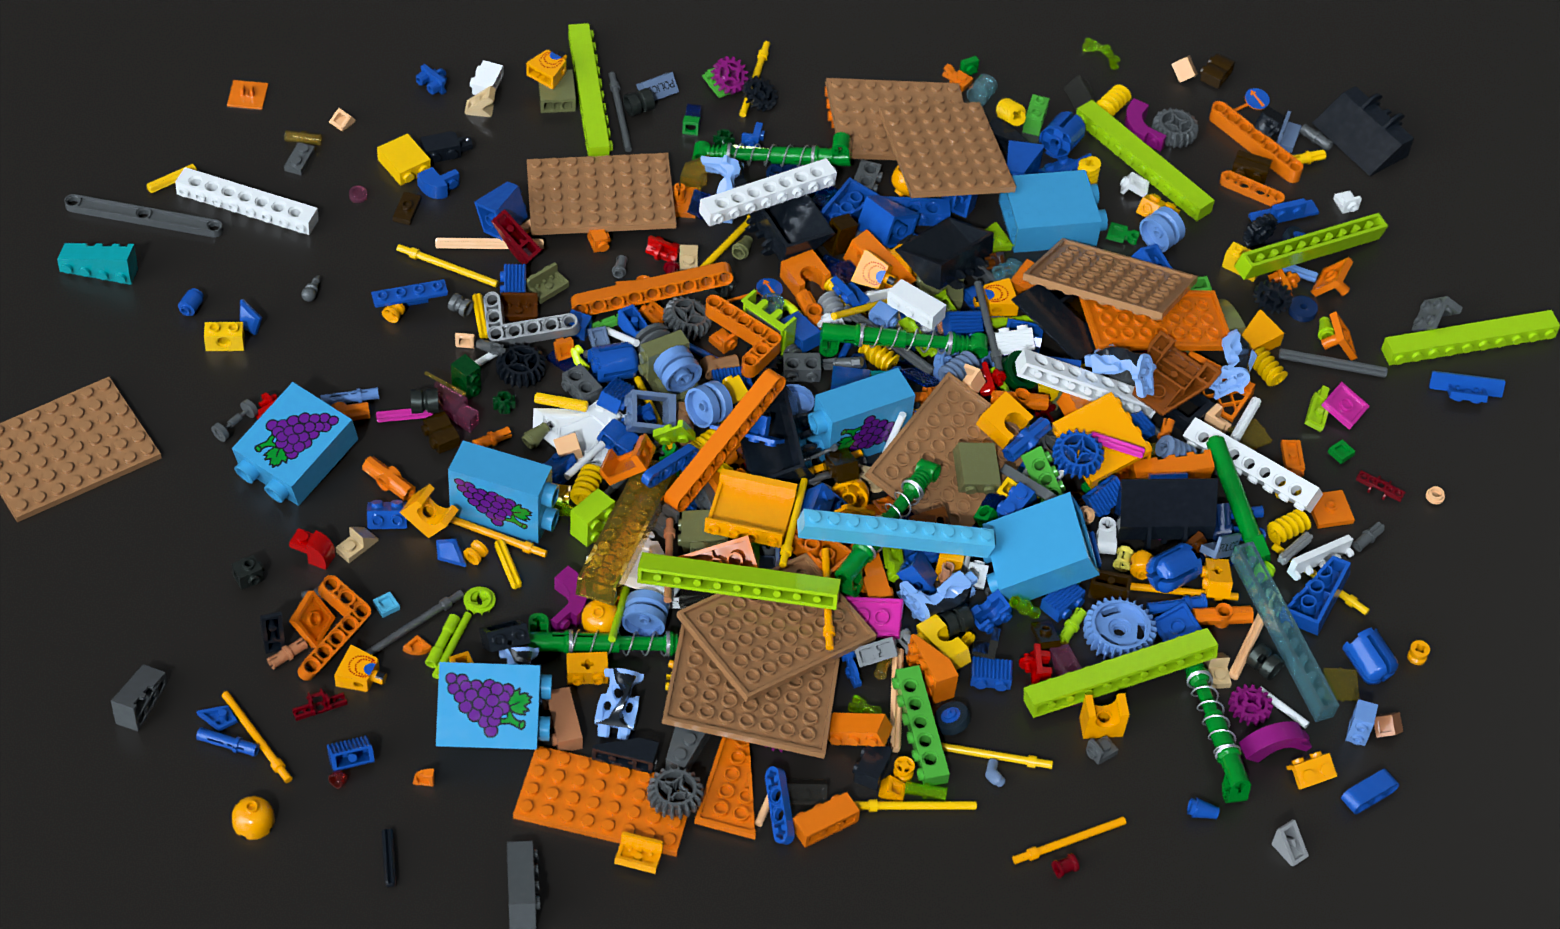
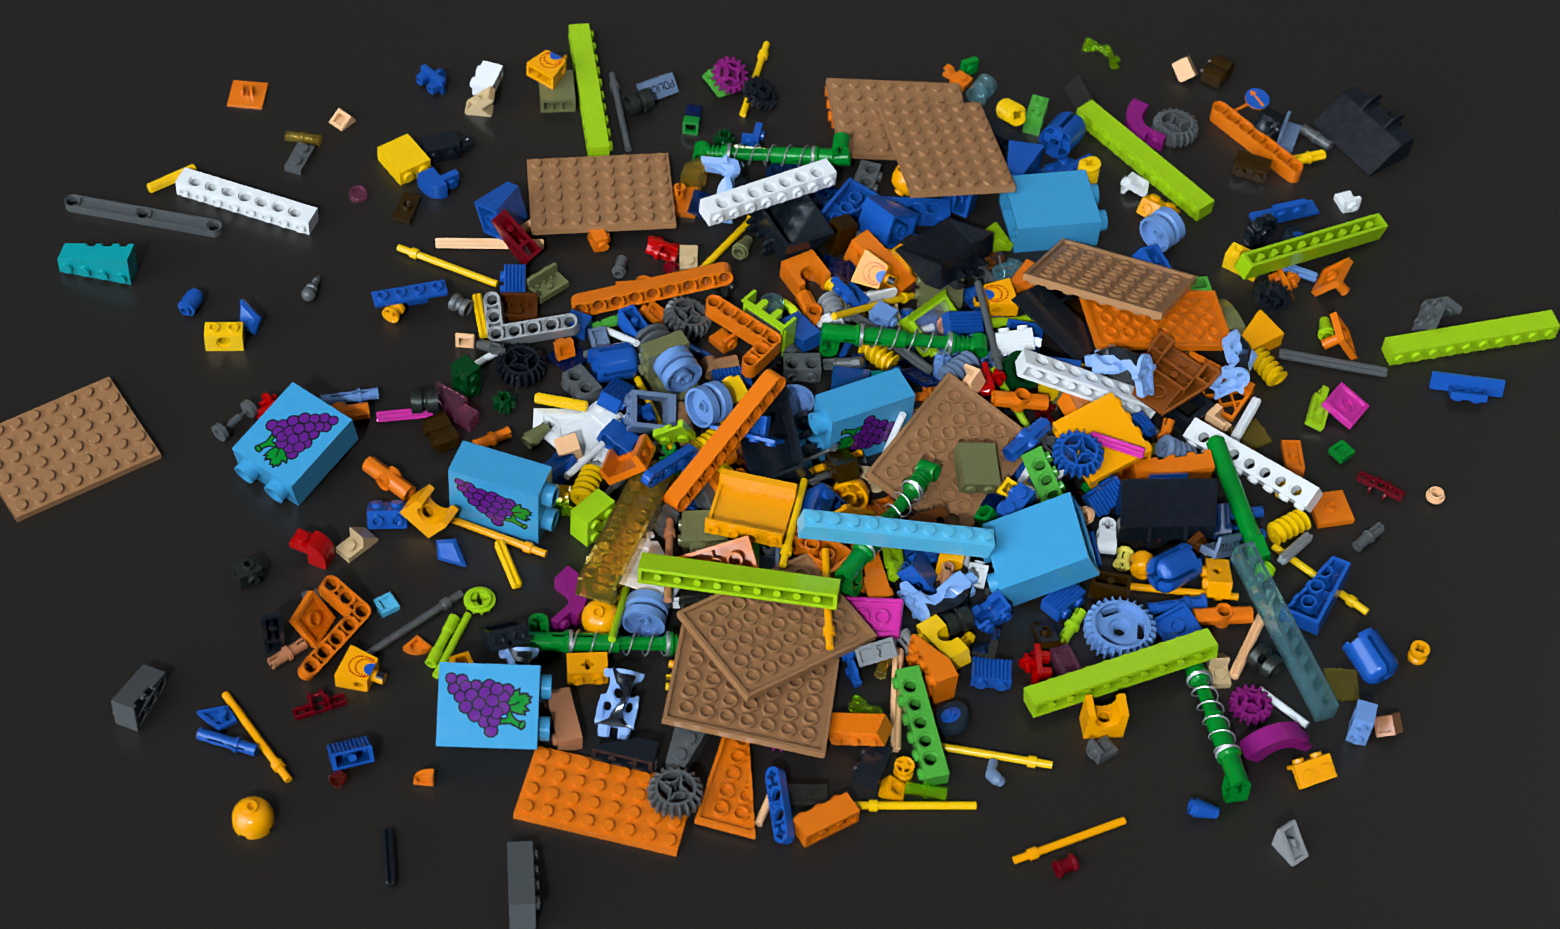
(445, 383): clear yellow piece -> none
(475, 552): light orange wheel -> none
(575, 353): neon yellow arm -> none
(639, 852): light orange bracket -> none
(763, 287): blue piece -> none
(916, 304): white brick -> none
(1003, 410): light orange piece -> none
(1016, 476): dark grey beam -> none
(1024, 607): clear neon green pin -> none
(1115, 99): yellow piece -> none
(1120, 233): green plate -> none
(1250, 191): orange beam -> none
(1303, 309): dark blue piece -> none
(1320, 556): white hinge -> none
(1370, 791): blue beam -> none

